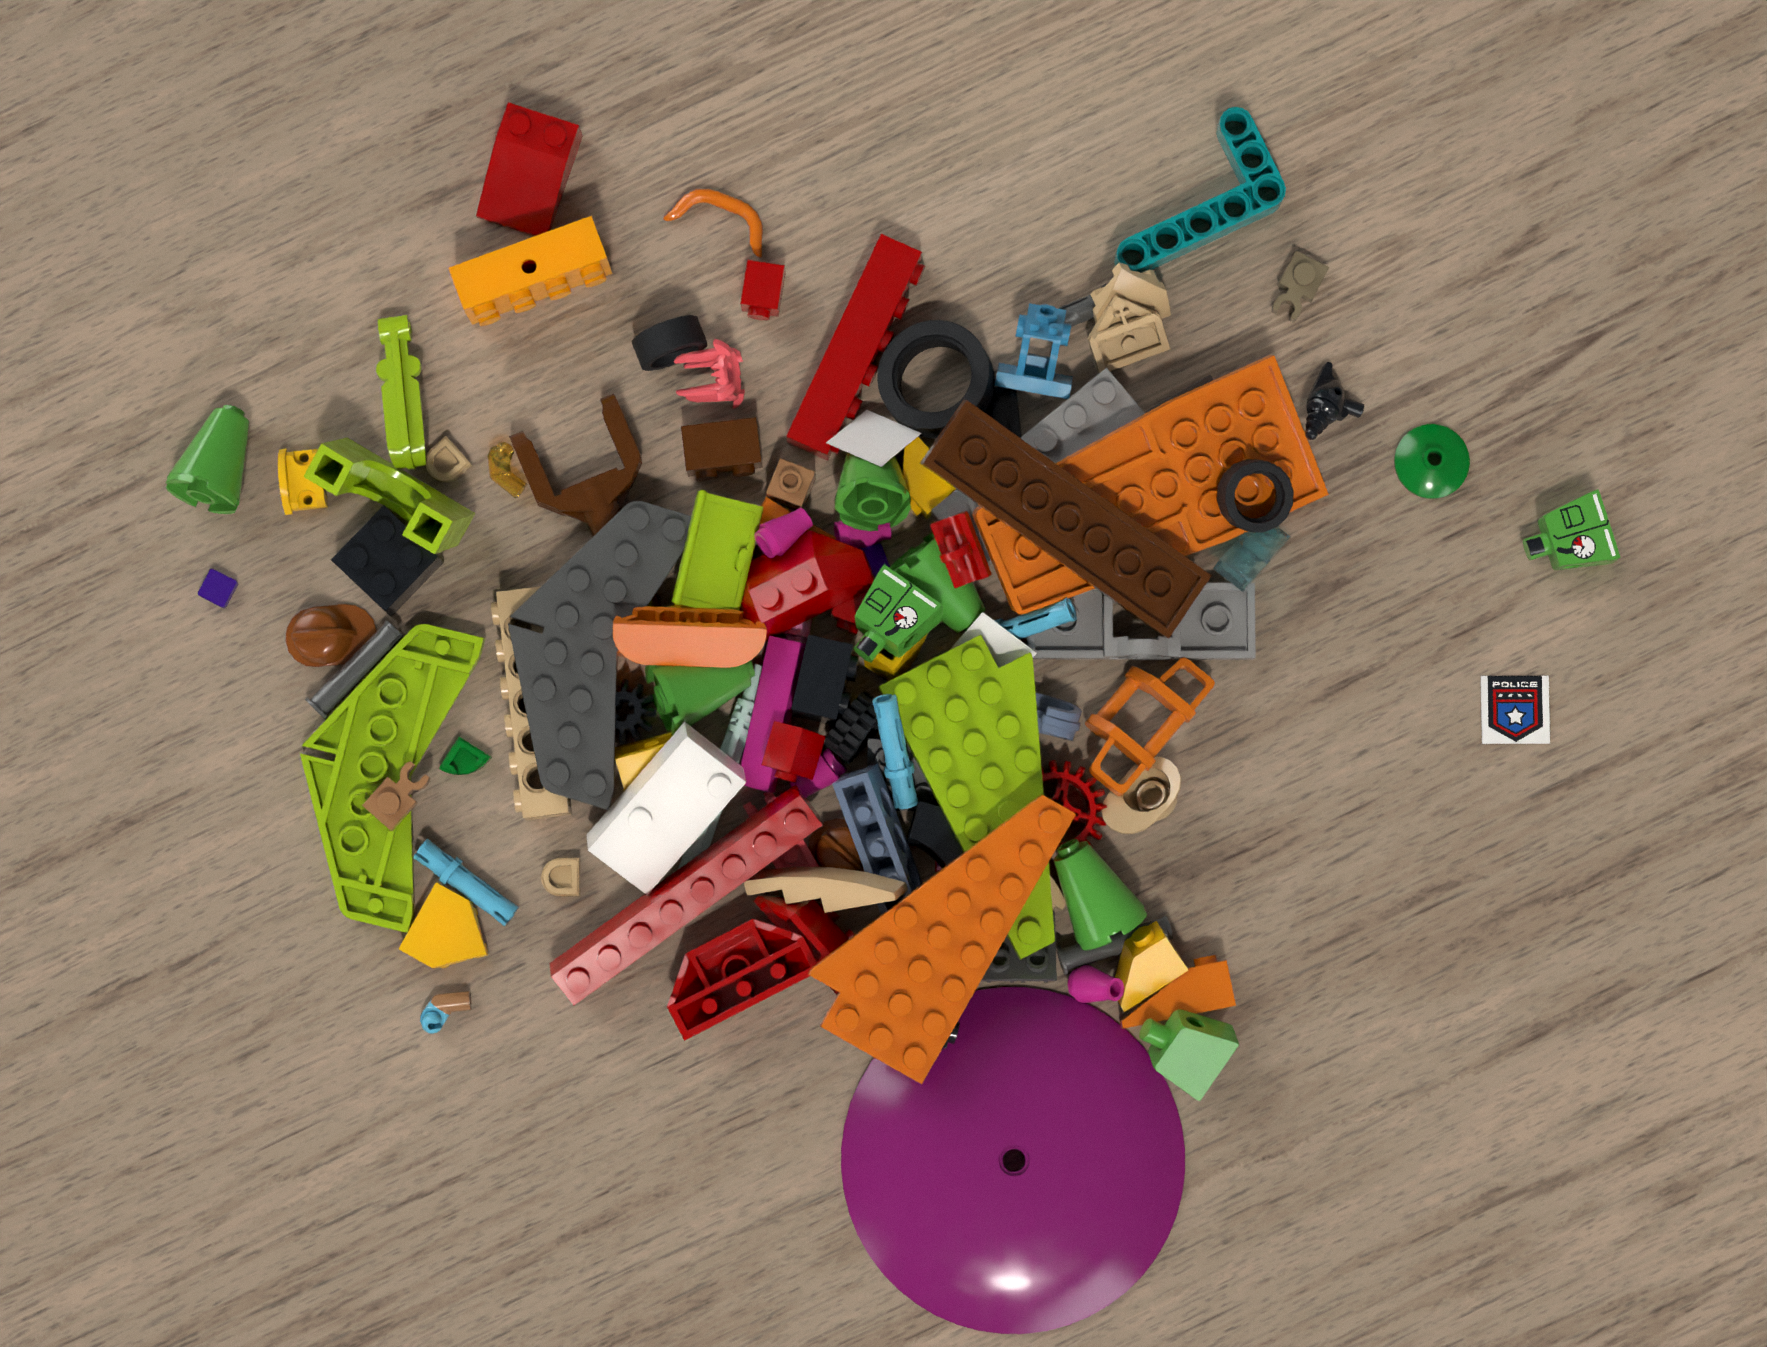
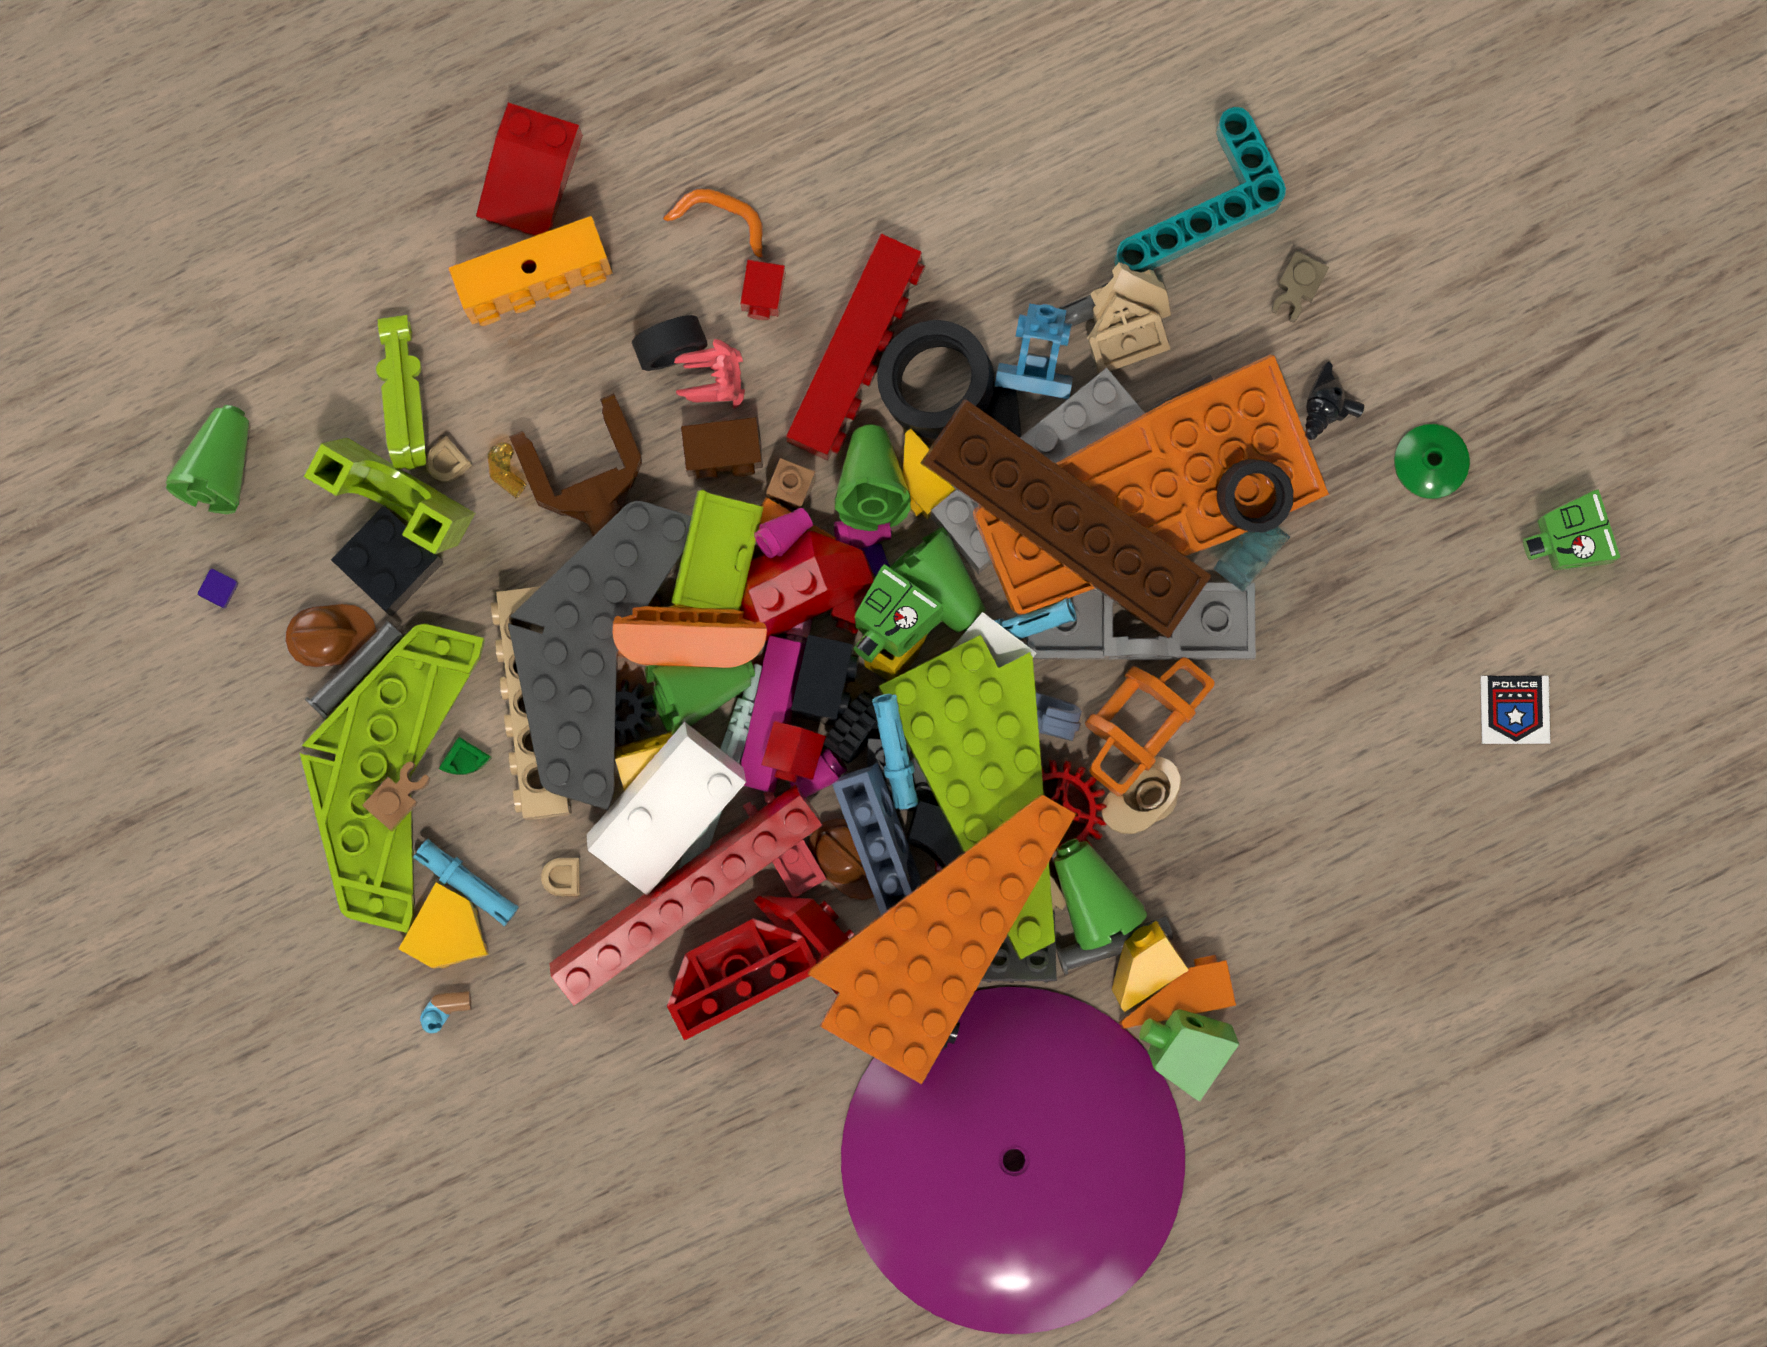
(293, 484): yellow piece -> none
(835, 886): tan slope -> none
(873, 438): white sticker -> none
(960, 549): red hips -> none
(1092, 985): dark pink cone -> none

